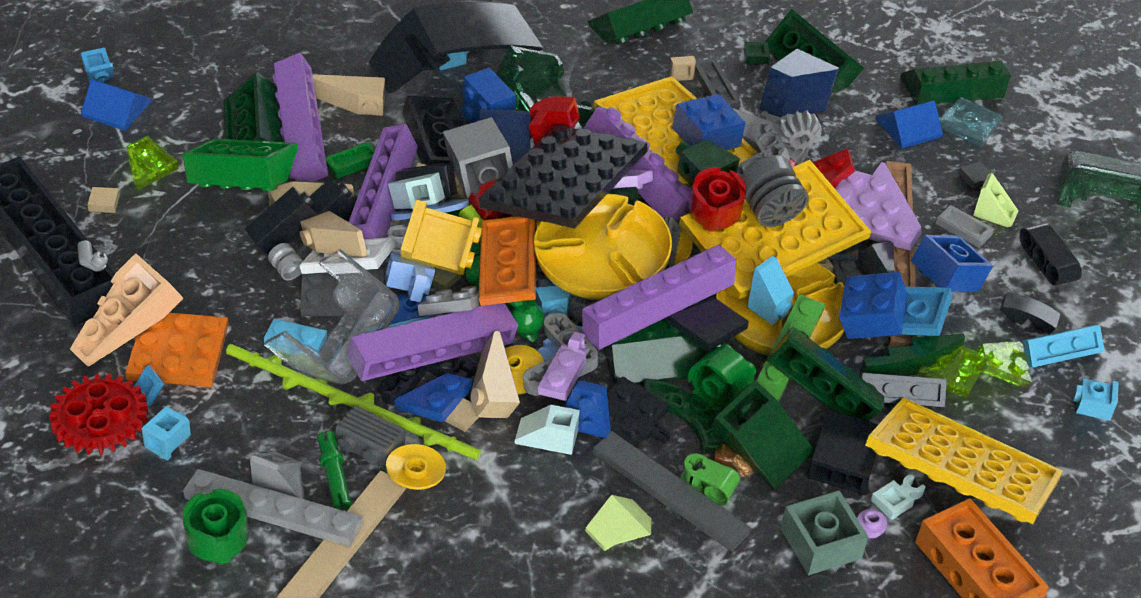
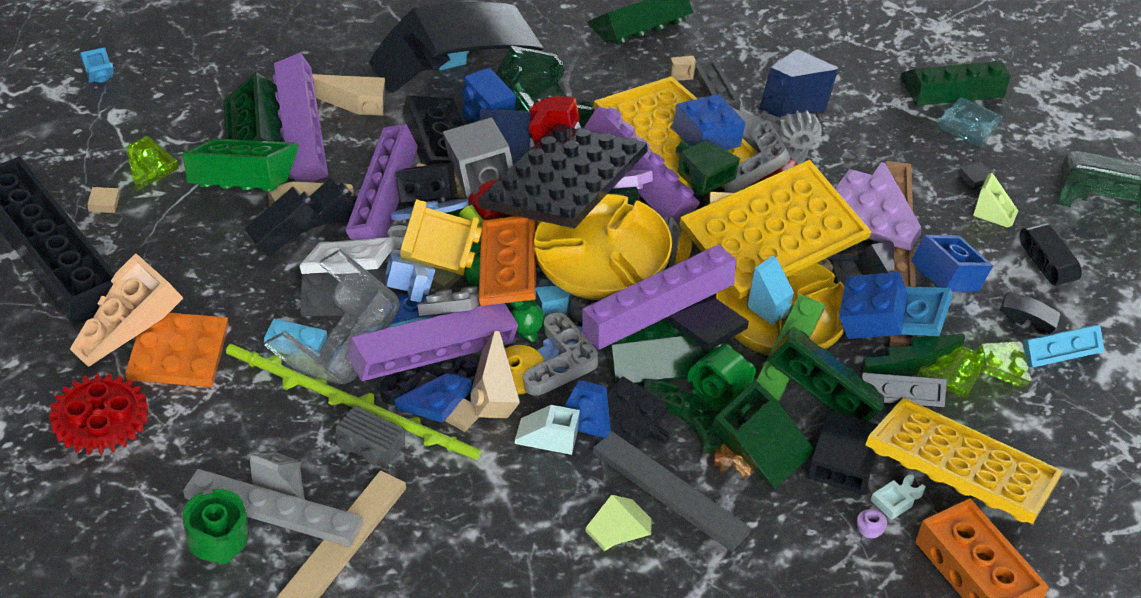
(91, 260): light grey arm -> none
(113, 105): blue slope -> none
(150, 384): dark azure slope -> none
(166, 432): medium azure brick -> none
(285, 261): light grey wheel -> none
(330, 233): tan slope -> none
(332, 460): green pin -> none
(350, 160): green plate -> none
(415, 466): yellow dish -> none
(423, 188): light aqua slope -> none
(564, 369): lavender hinge -> none
(711, 478): bright green piece -> none
(717, 198): red brick -> none
(756, 53): dark green plate -> none
(774, 191): dark grey wheel -> none
(799, 34): dark green slope -> none
(824, 532): sand green brick -> none
(836, 166): red wing -> none
(912, 124): blue slope -> none
(964, 225): light grey tile -> none
(1096, 398): medium azure brick -> none

